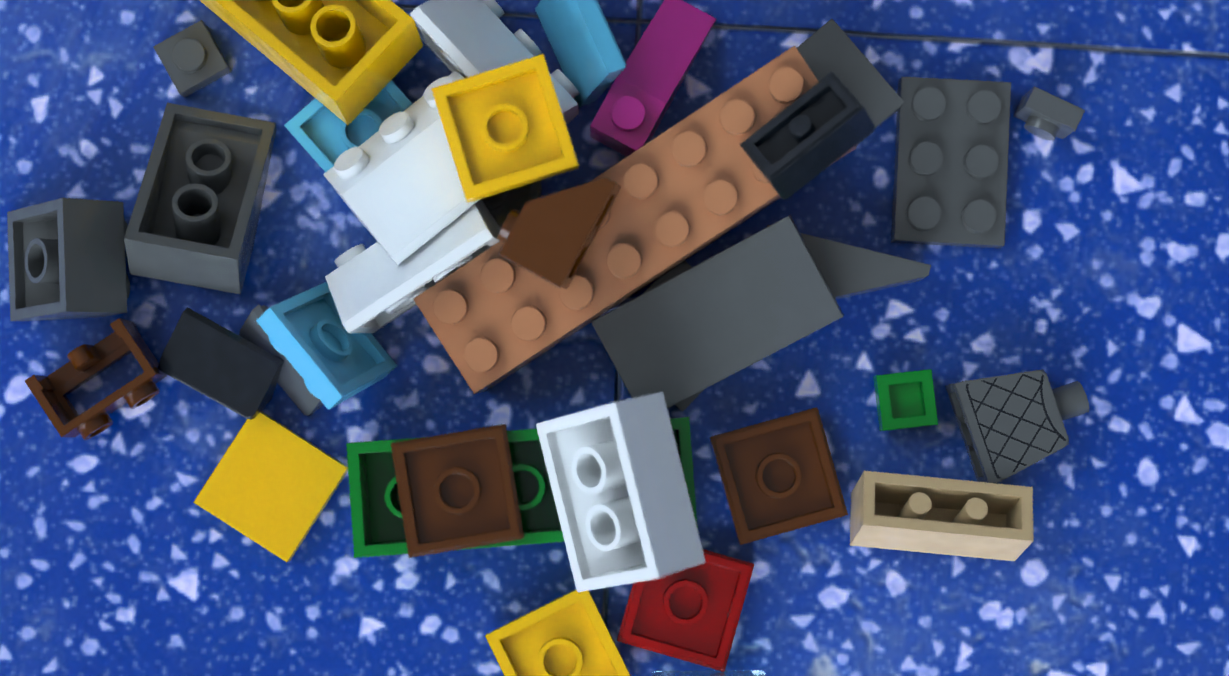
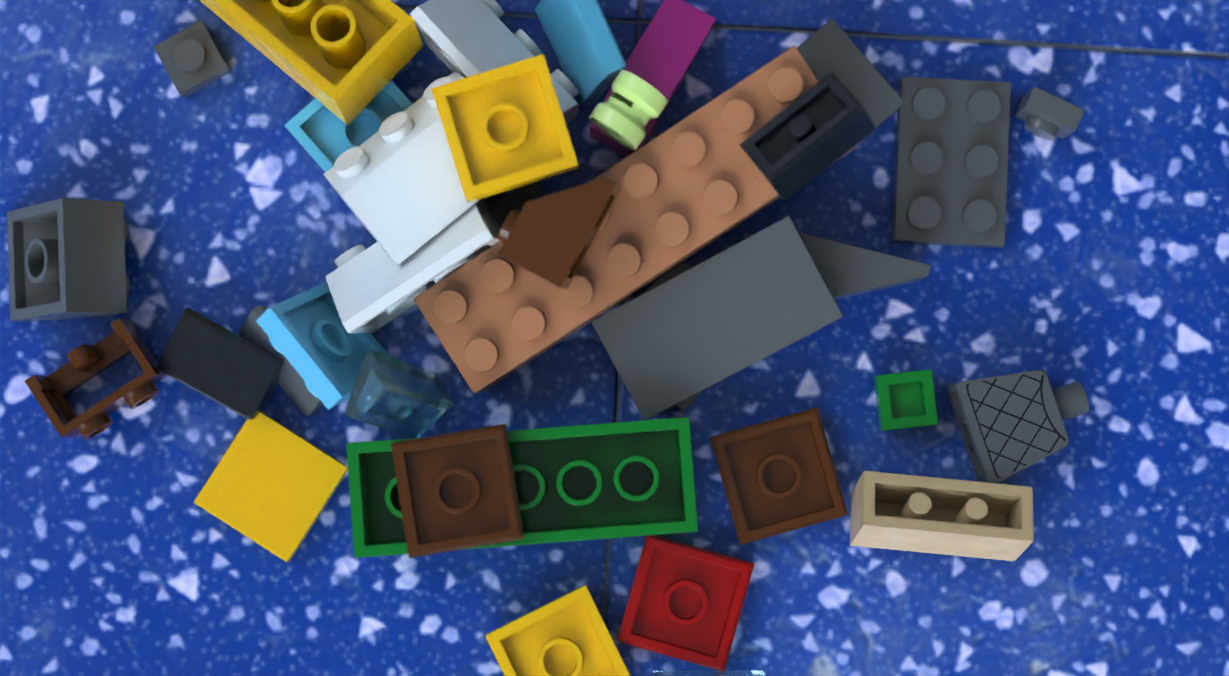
(200, 199): dark grey slope -> none
(397, 396): none -> clear light blue slope
(620, 493): white slope -> none
(628, 109): none -> yellowish green wheel

